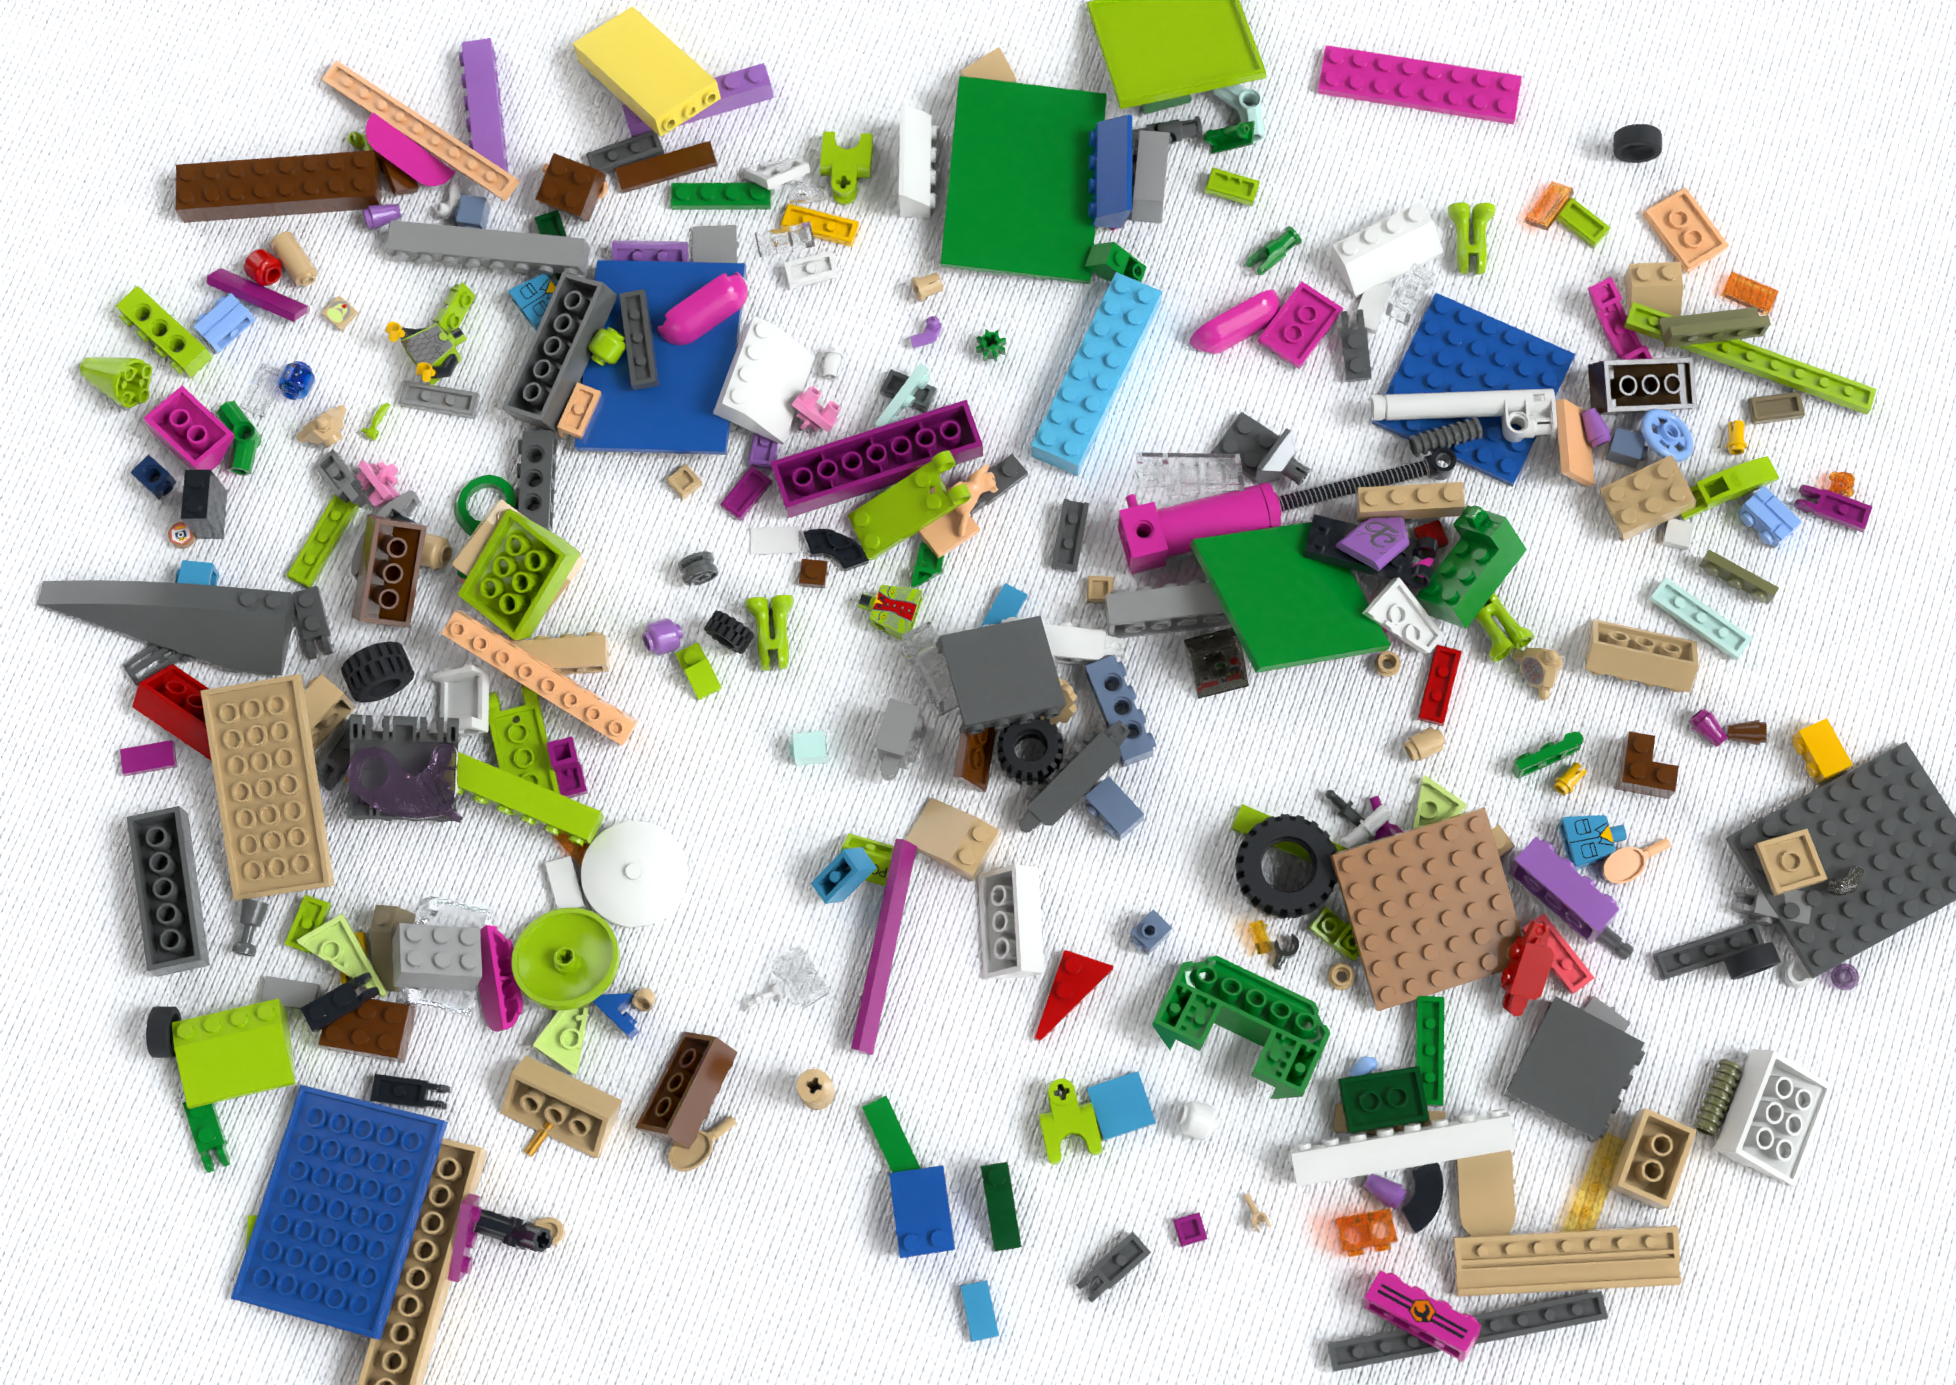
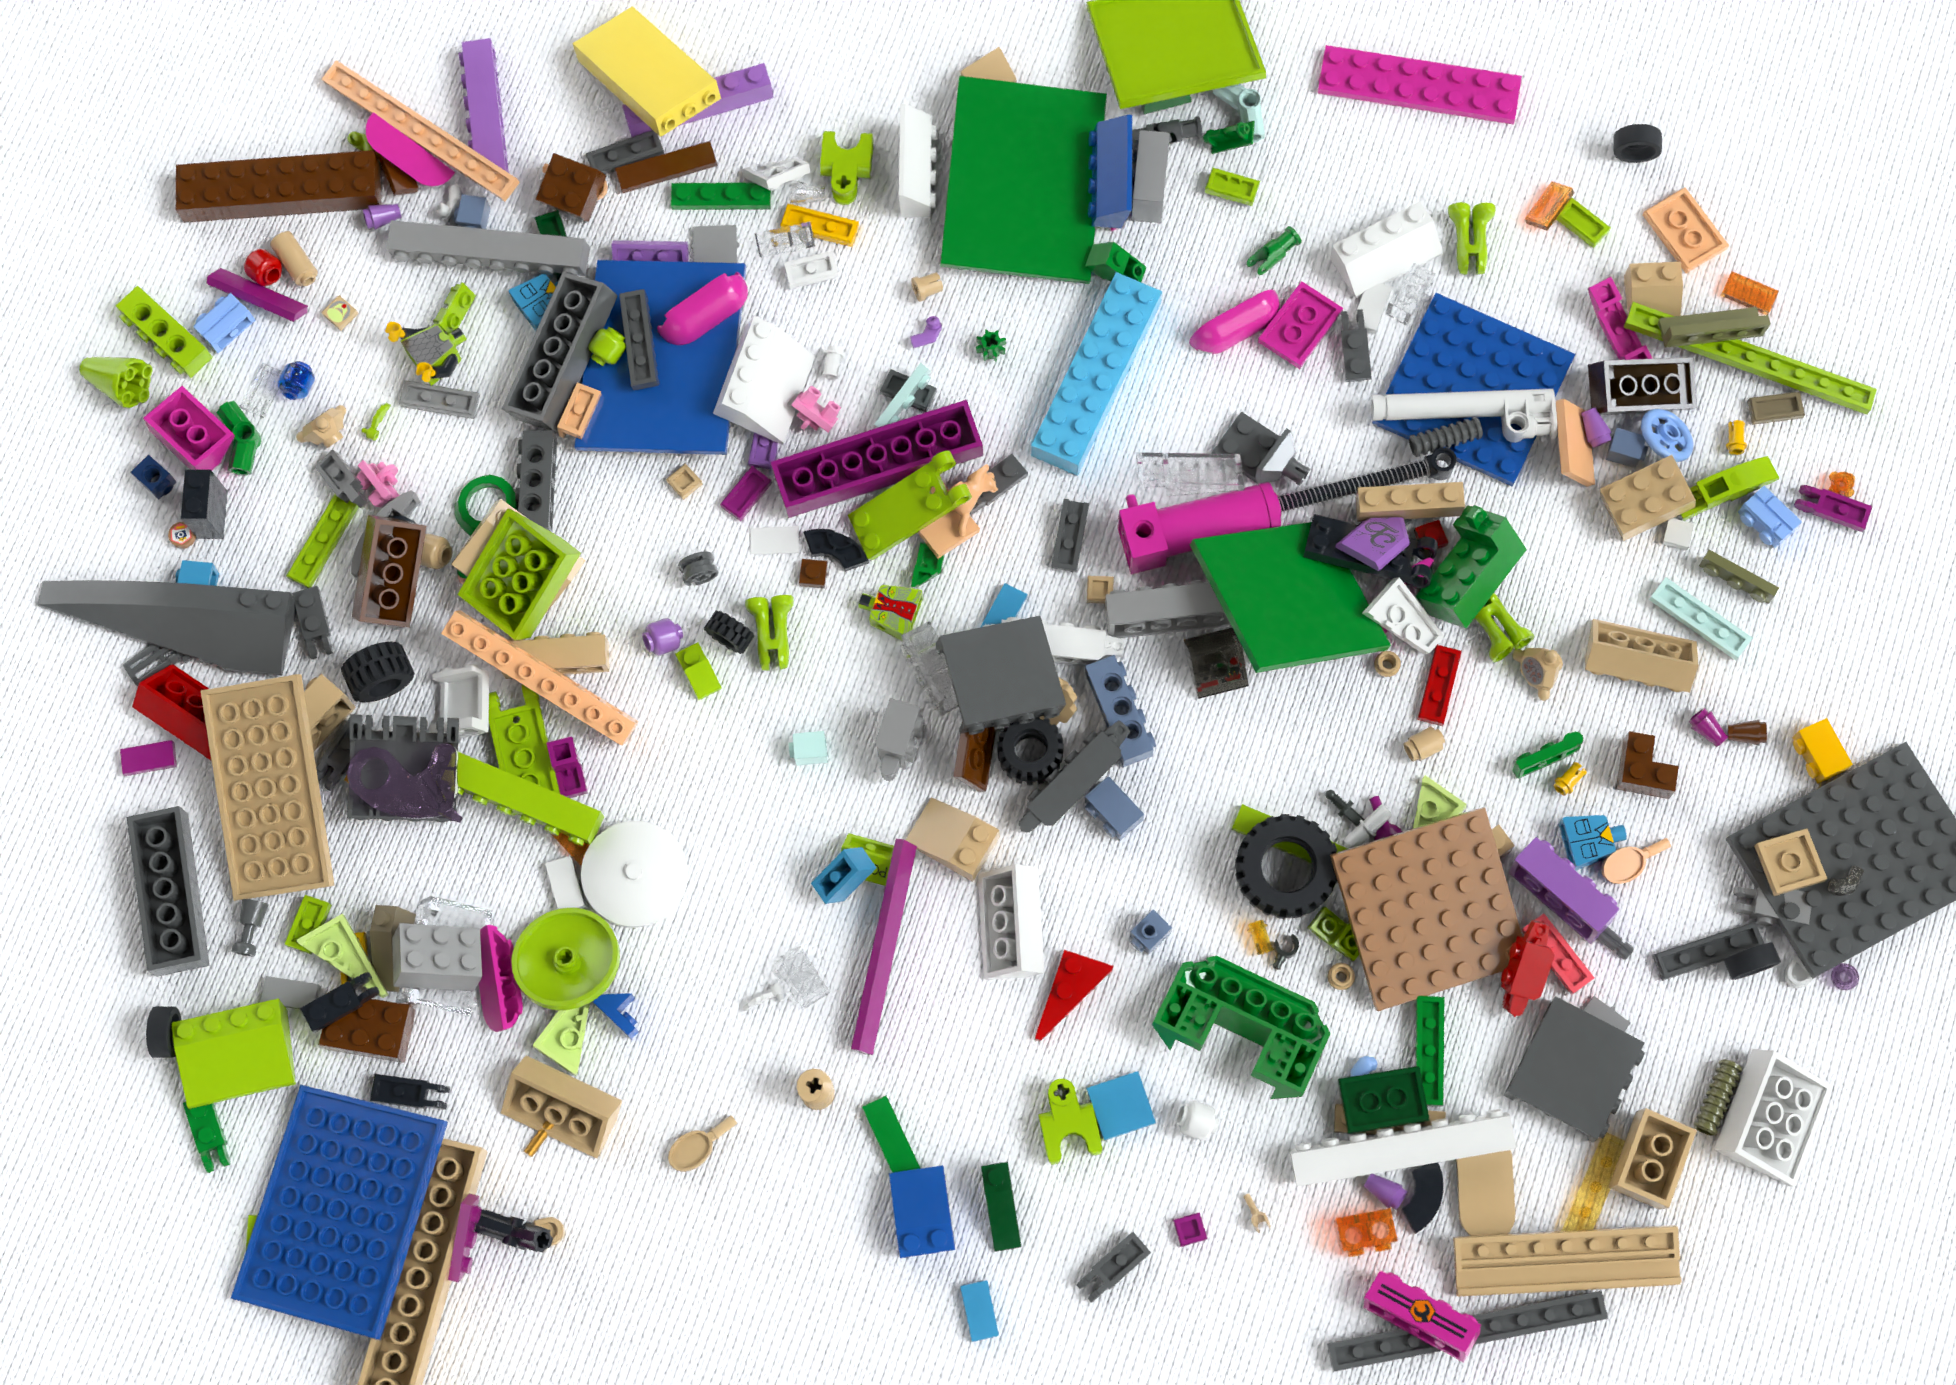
(644, 999): tan hinge -> none
(687, 1089): reddish brown slope -> none

